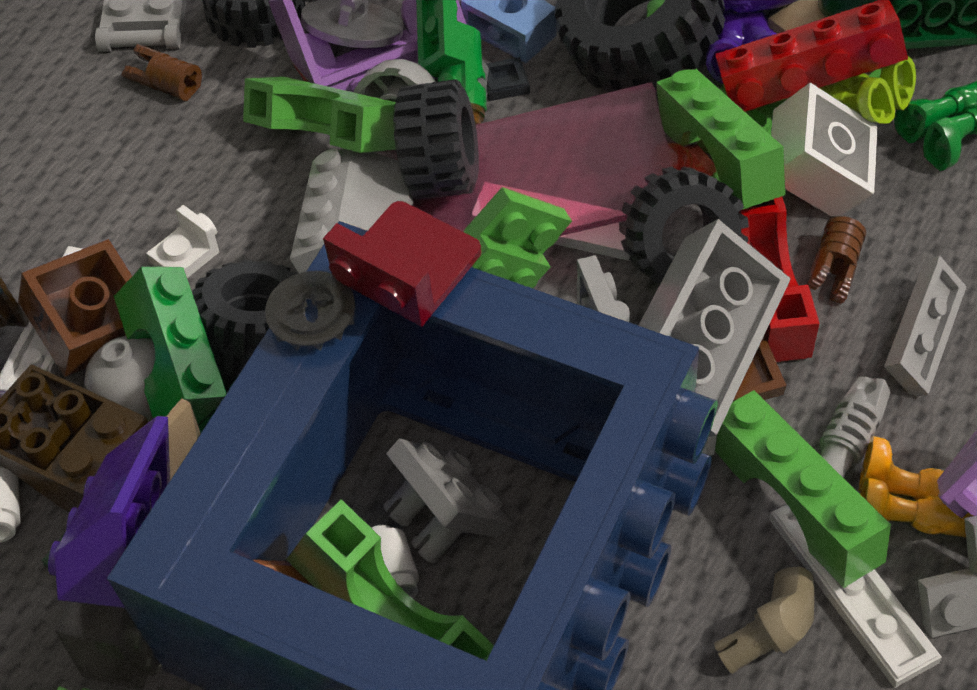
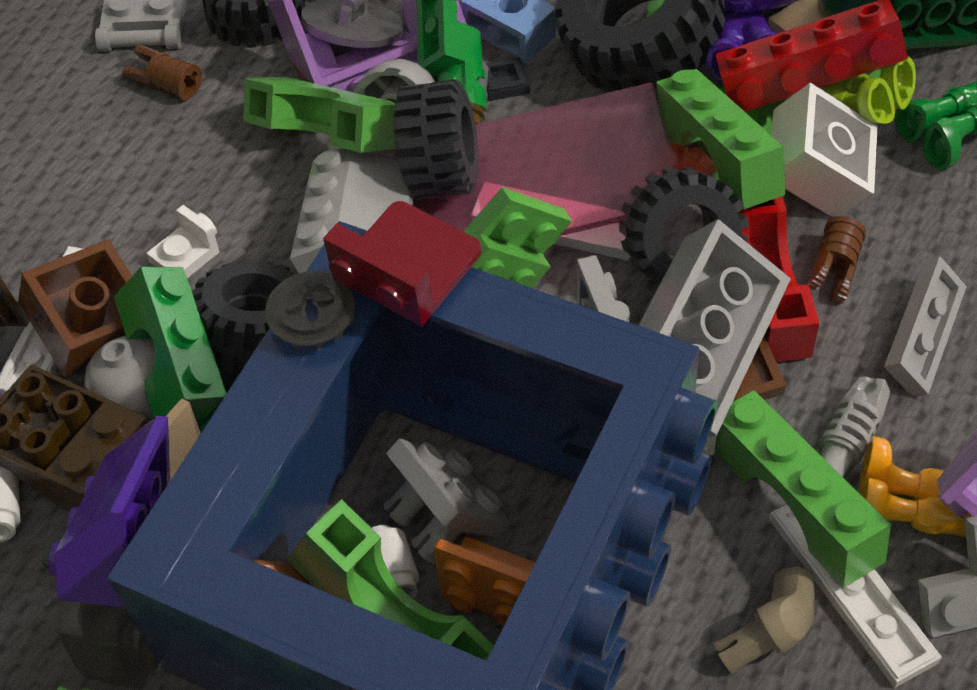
(480, 577): none -> orange bracket

